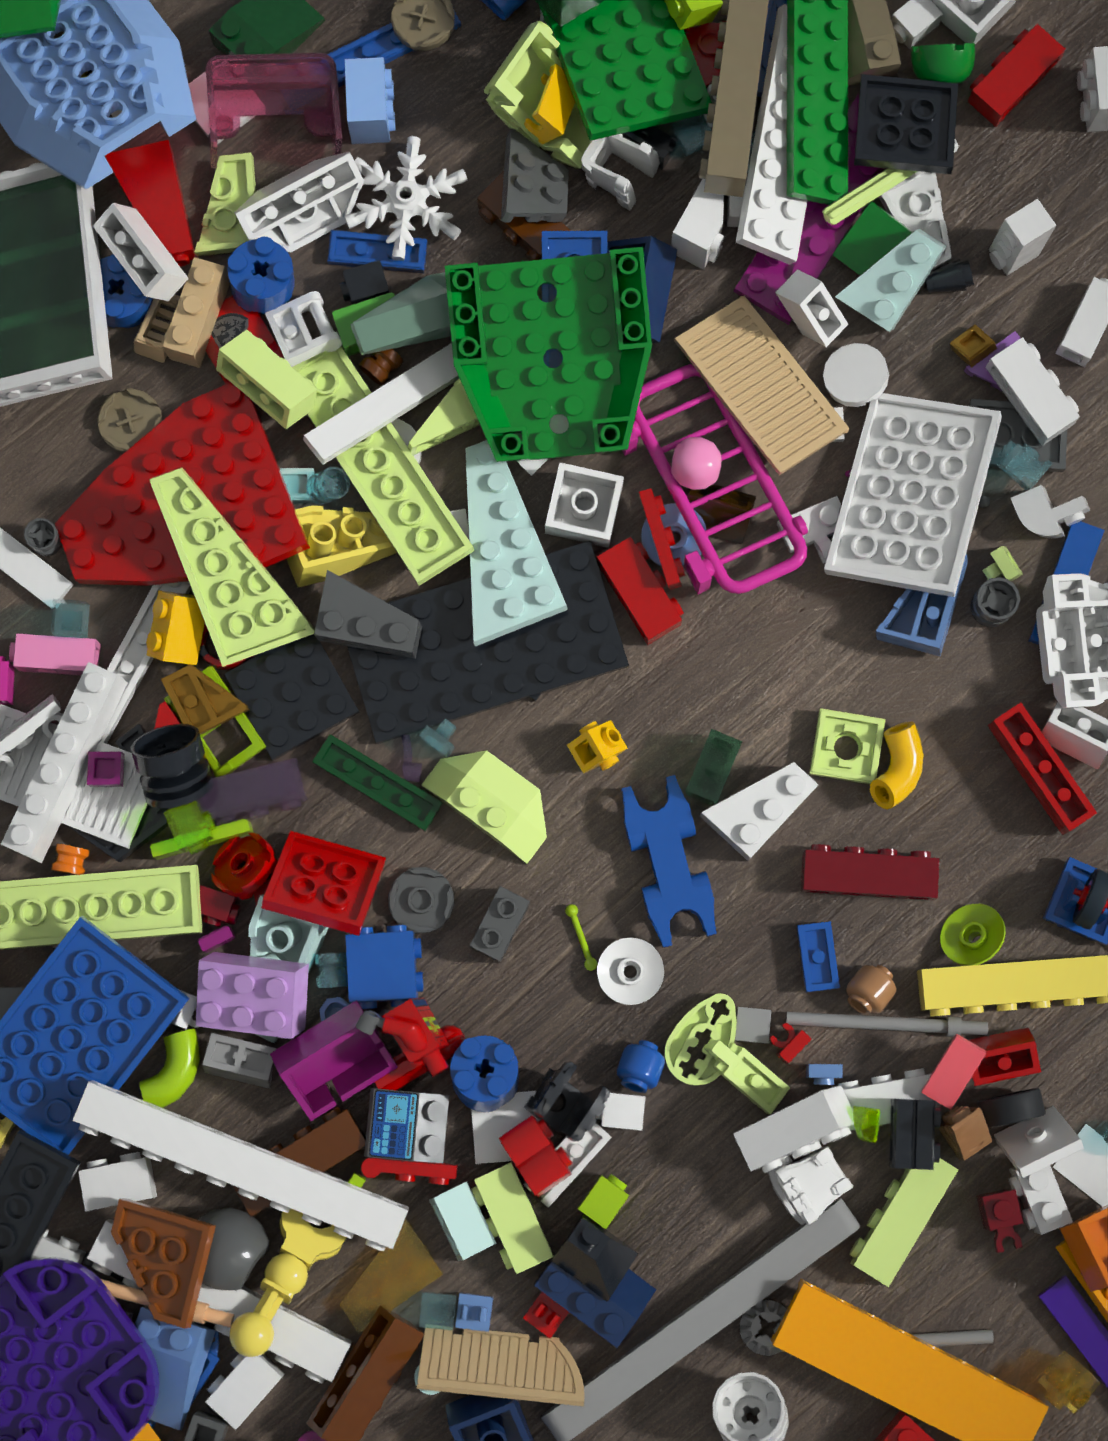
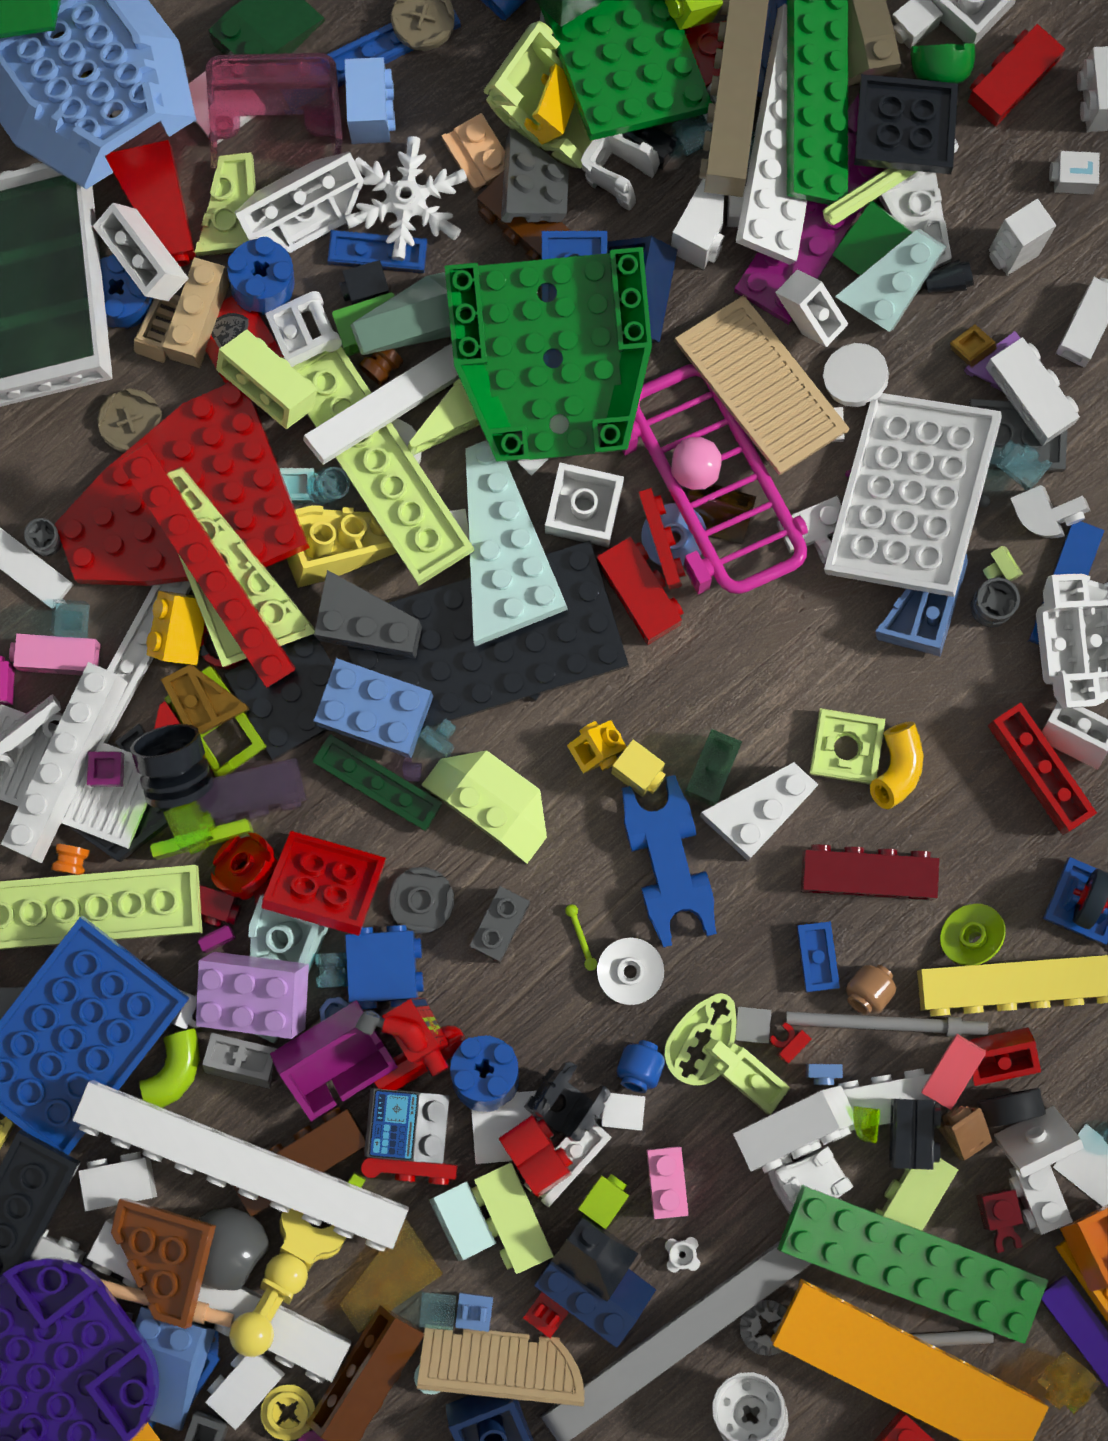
(206, 564): none -> red plate
(271, 1412): none -> light yellow gear
(373, 708): none -> medium blue brick
(476, 151): none -> light nougat plate
(639, 769): none -> light yellow brick
(667, 1182): none -> bright pink brick
(689, 1261): none -> white plate
(912, 1264): none -> green plate
(1075, 172): none -> white brick

